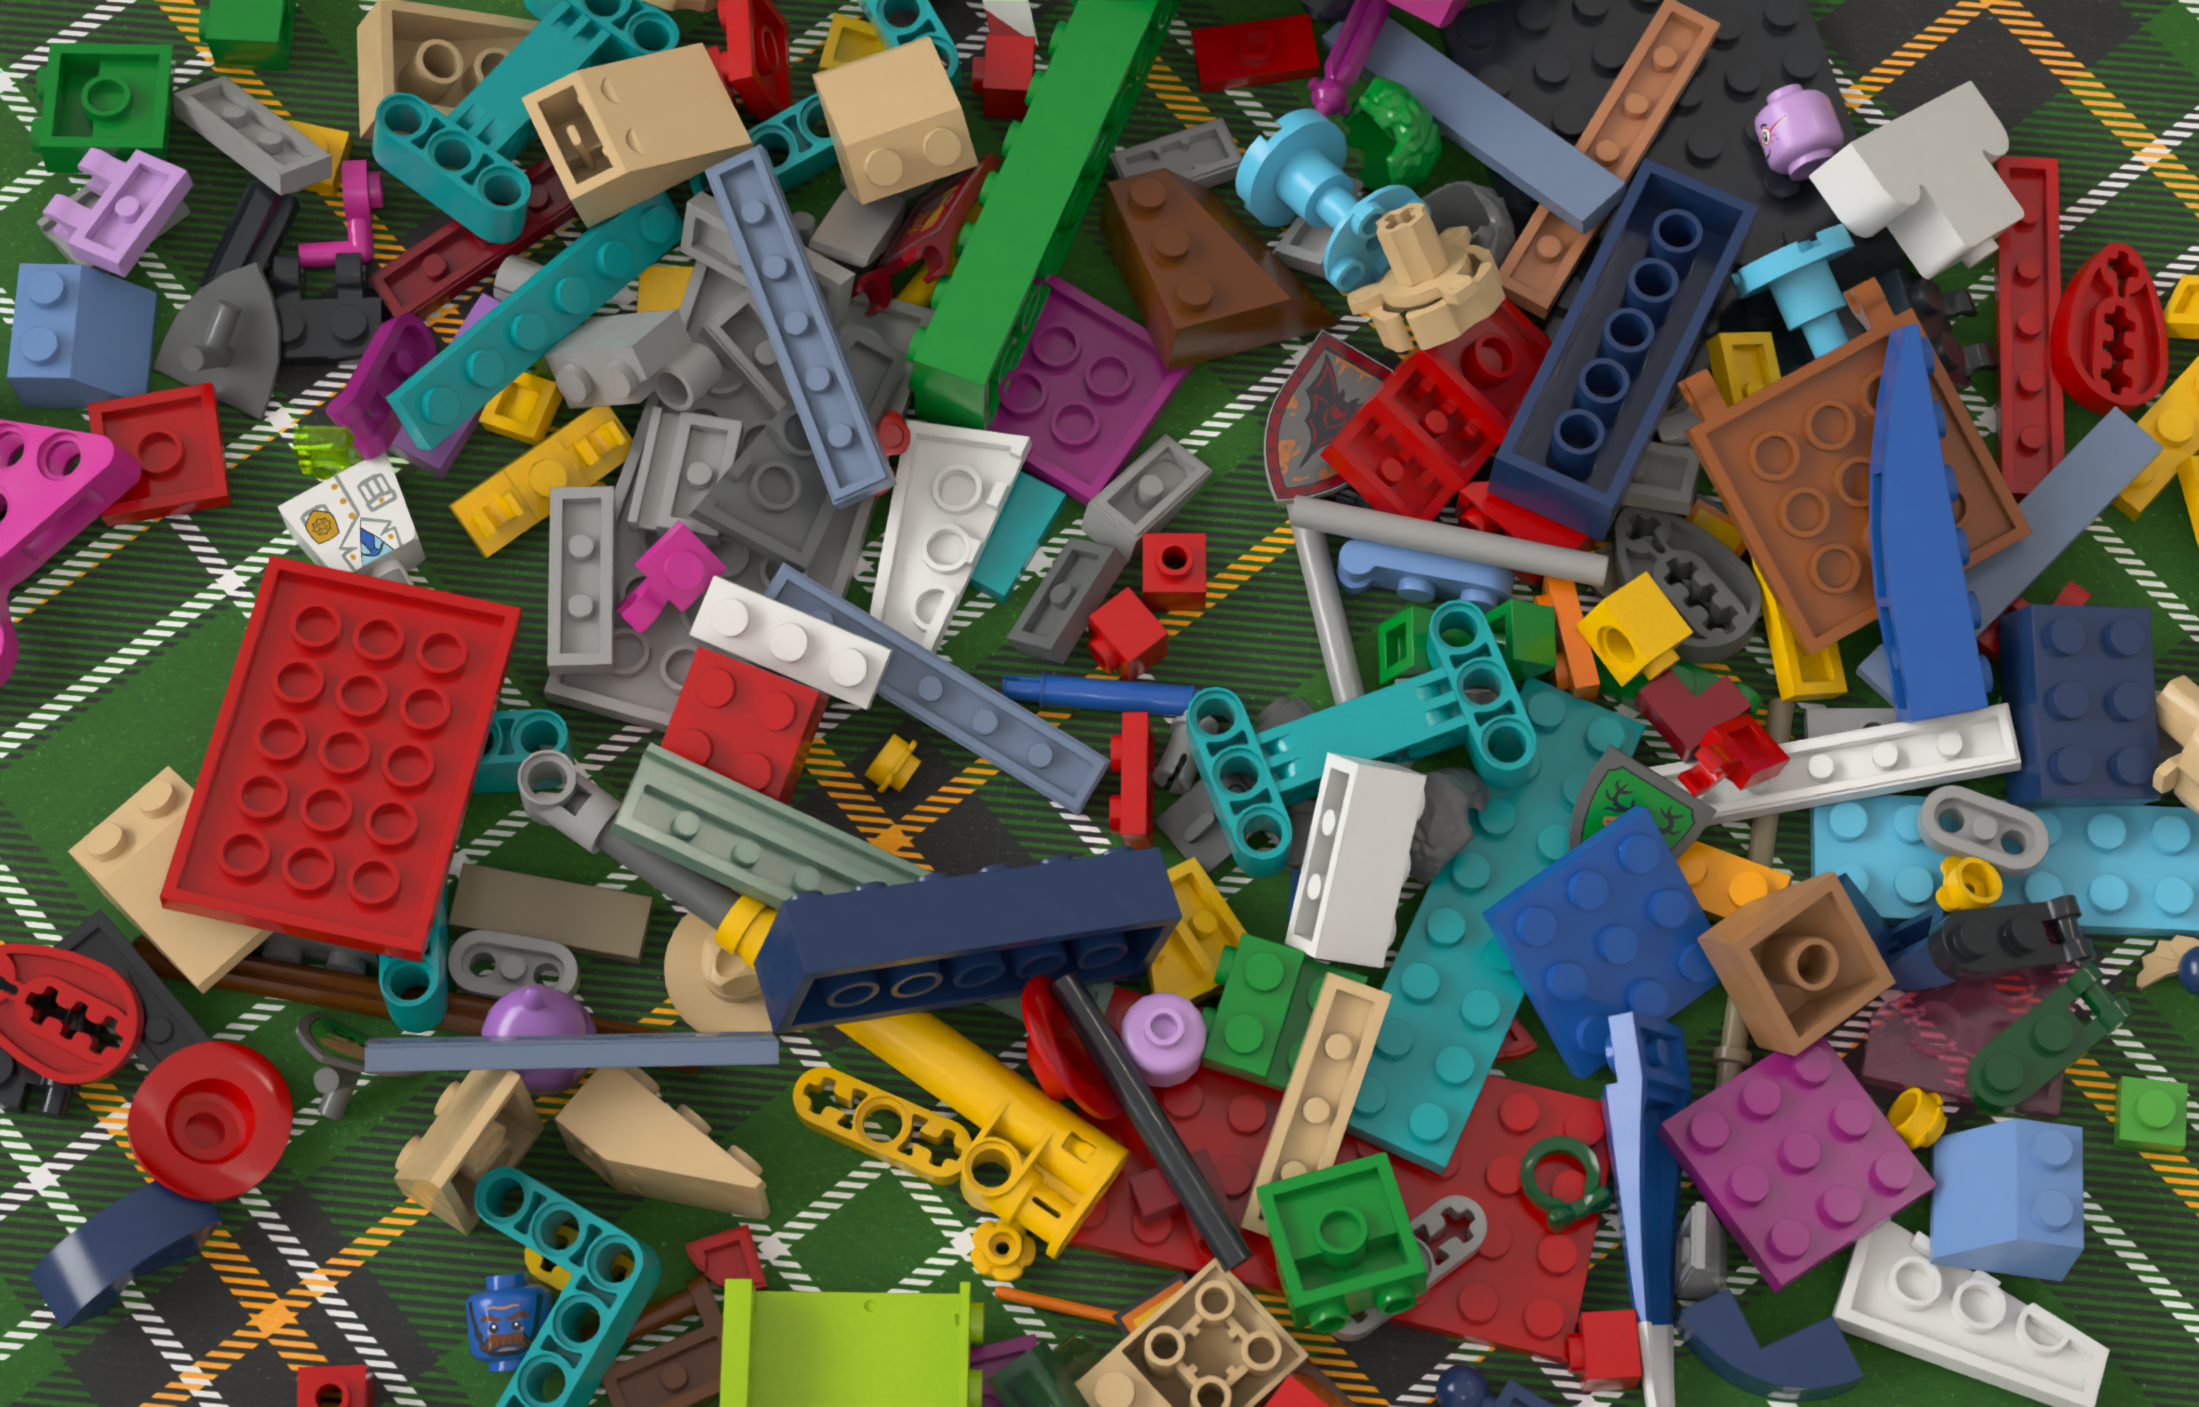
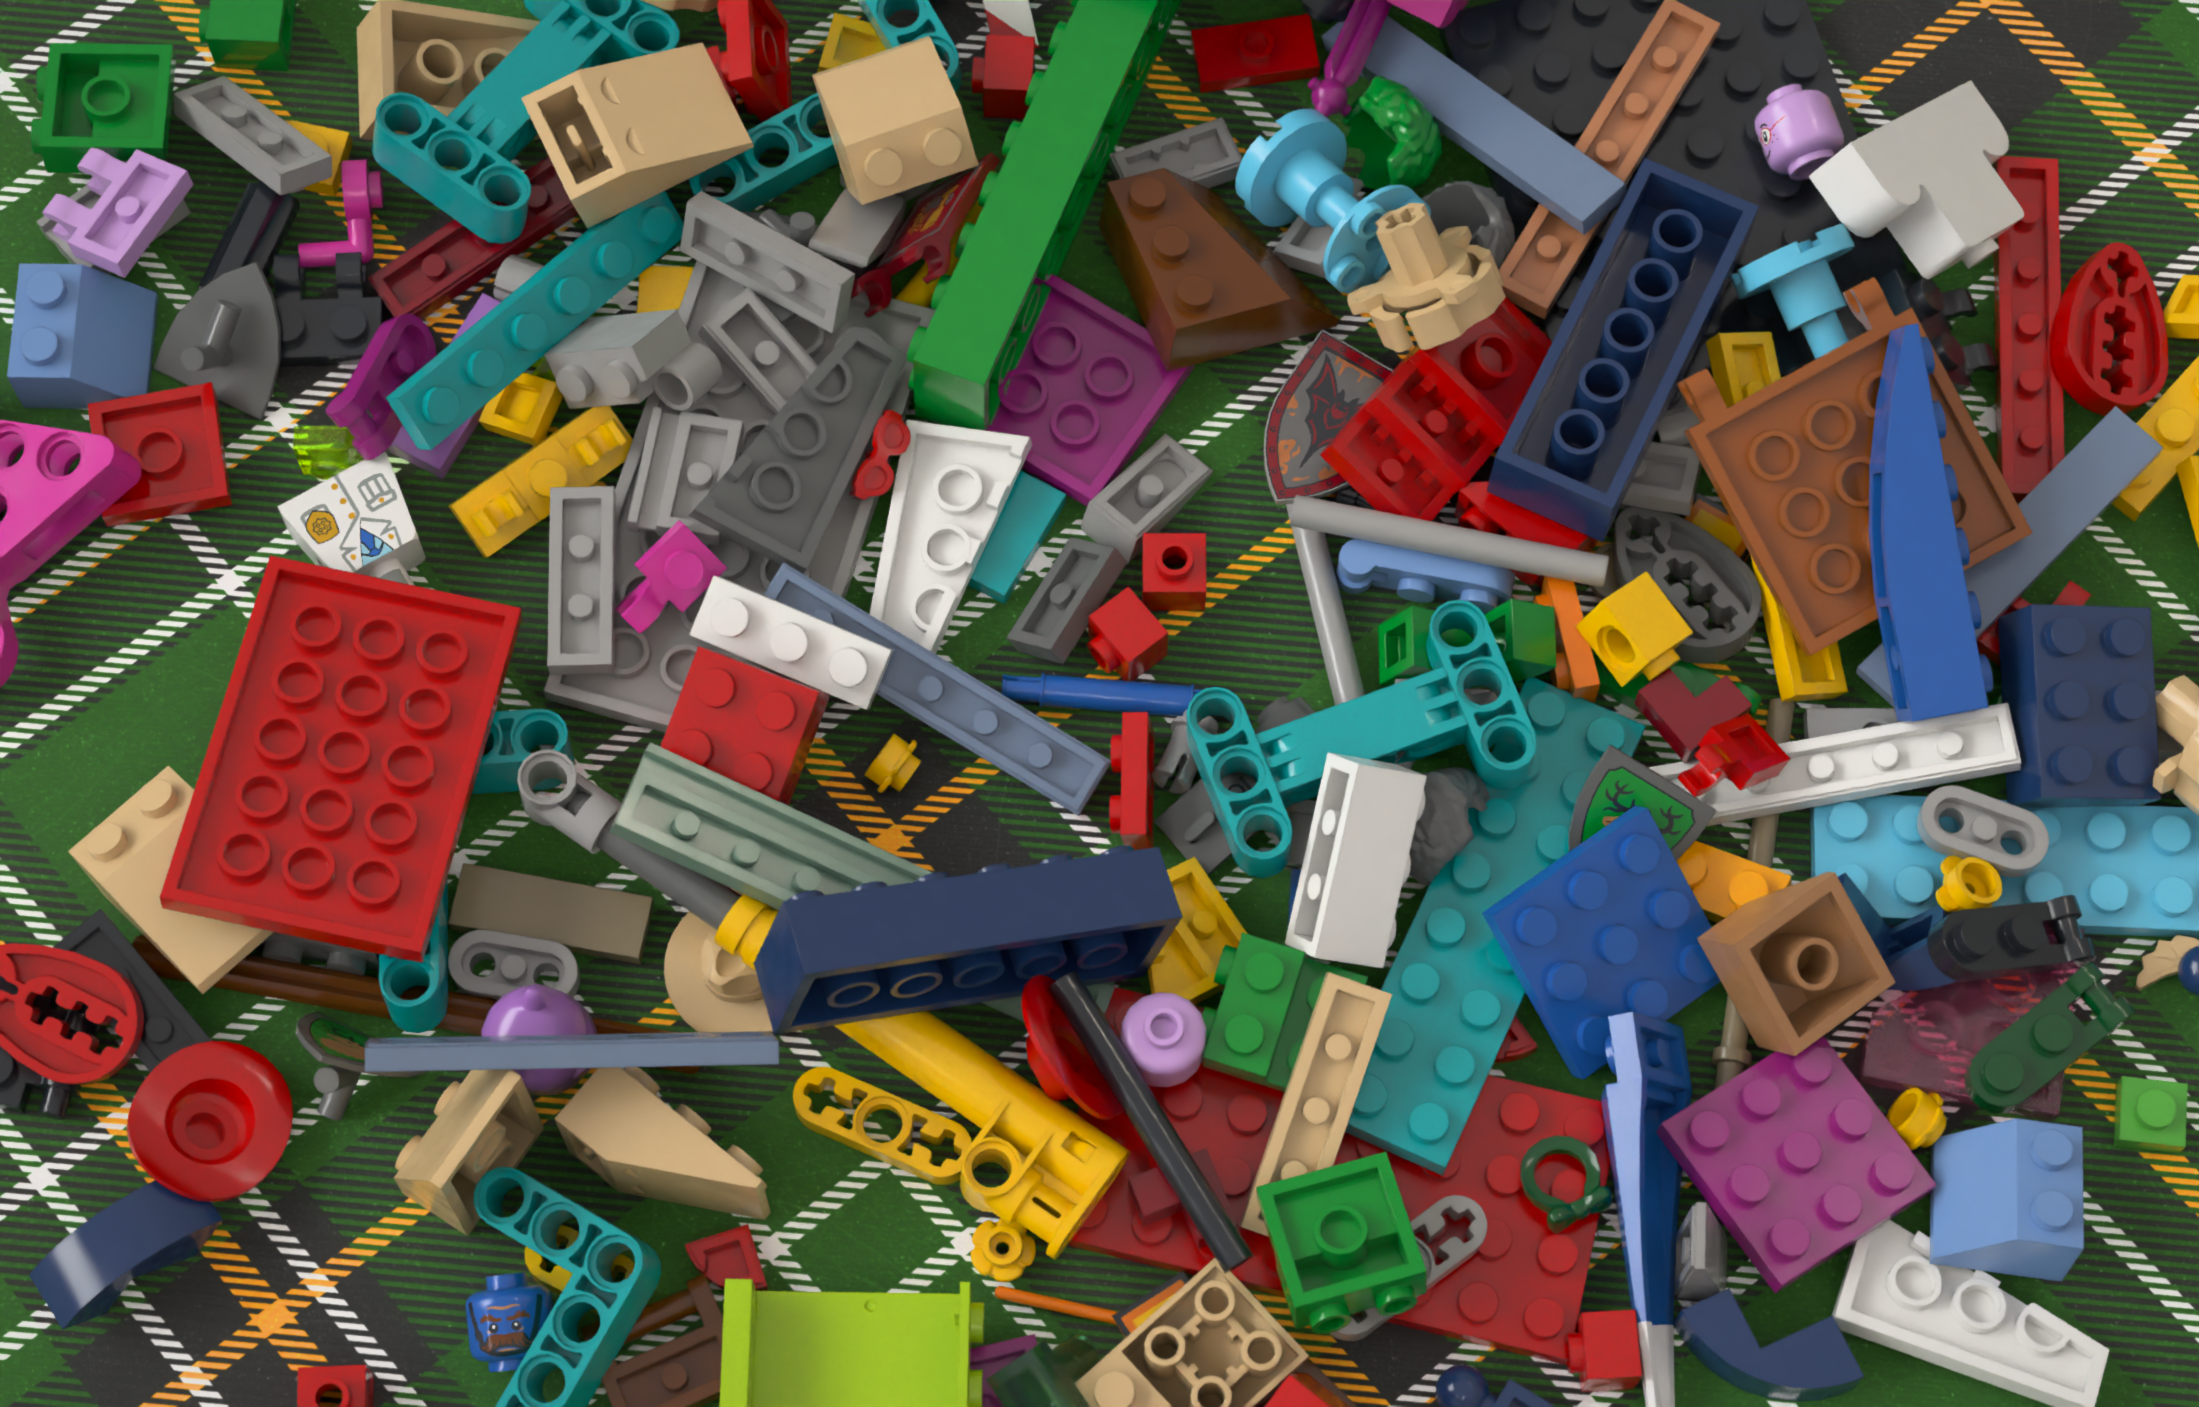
(800, 327): sand blue tile -> none

